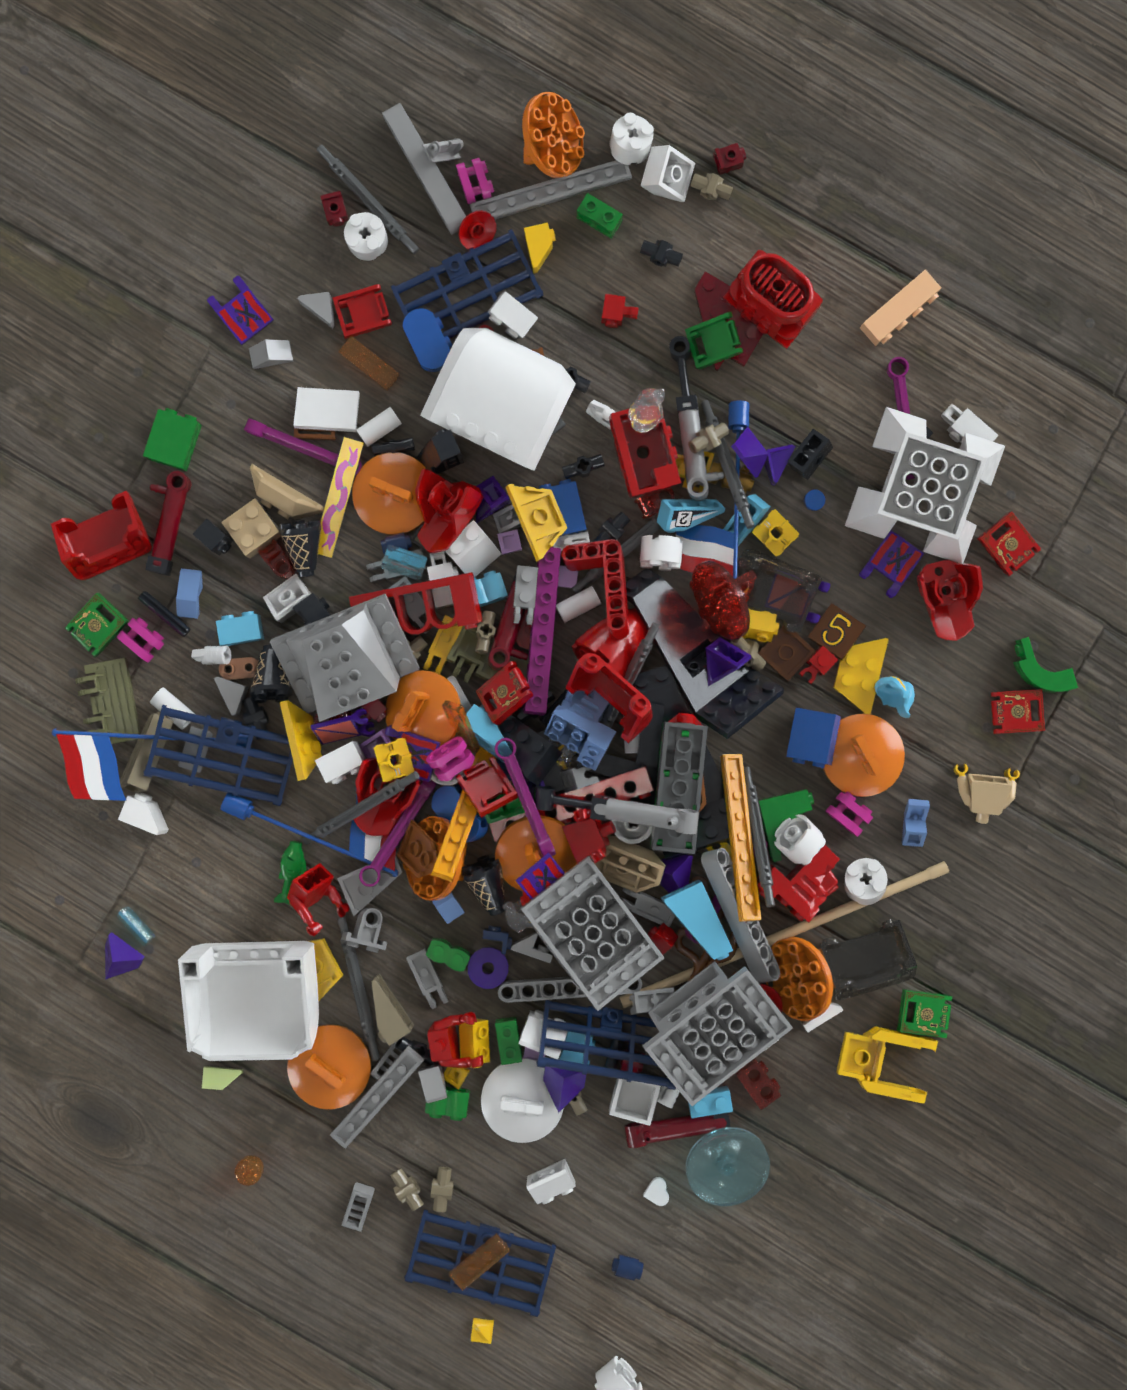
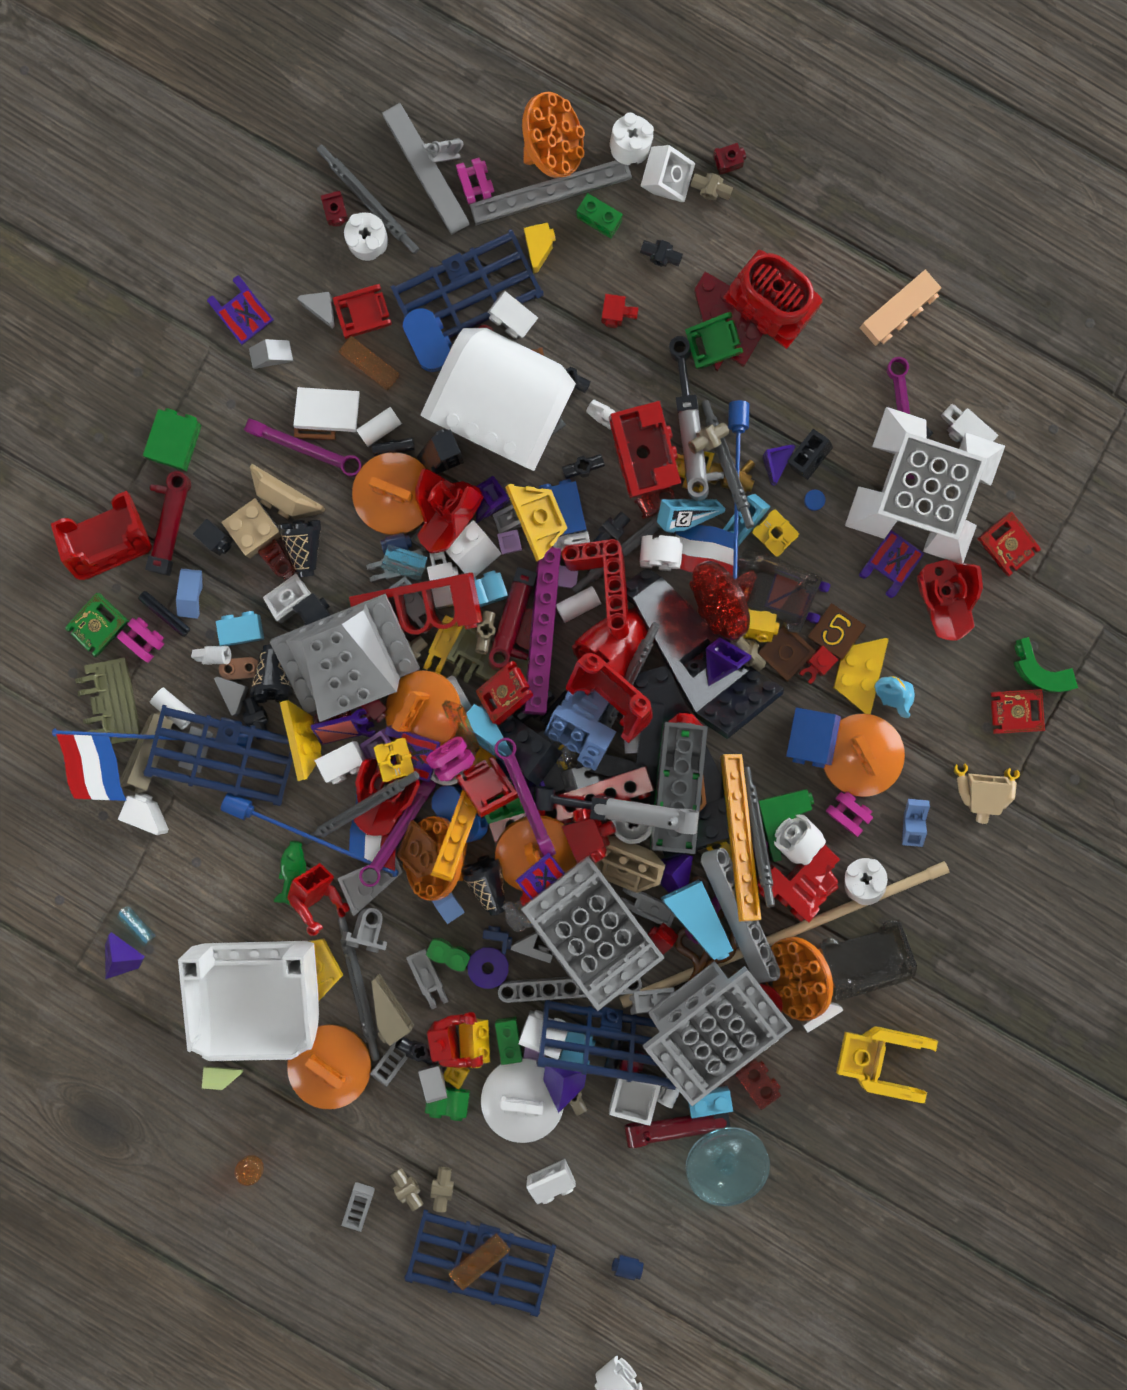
(338, 495): yellow sticker -> none
(377, 1097): light grey tile -> none
(482, 1330): yellow tile -> none
(484, 230): red dish -> none
(525, 592): light grey hinge -> none
(647, 410): clear hair -> none
(657, 1192): white tile -> none
(750, 452): dark purple slope -> none
(929, 1013): green container -> none

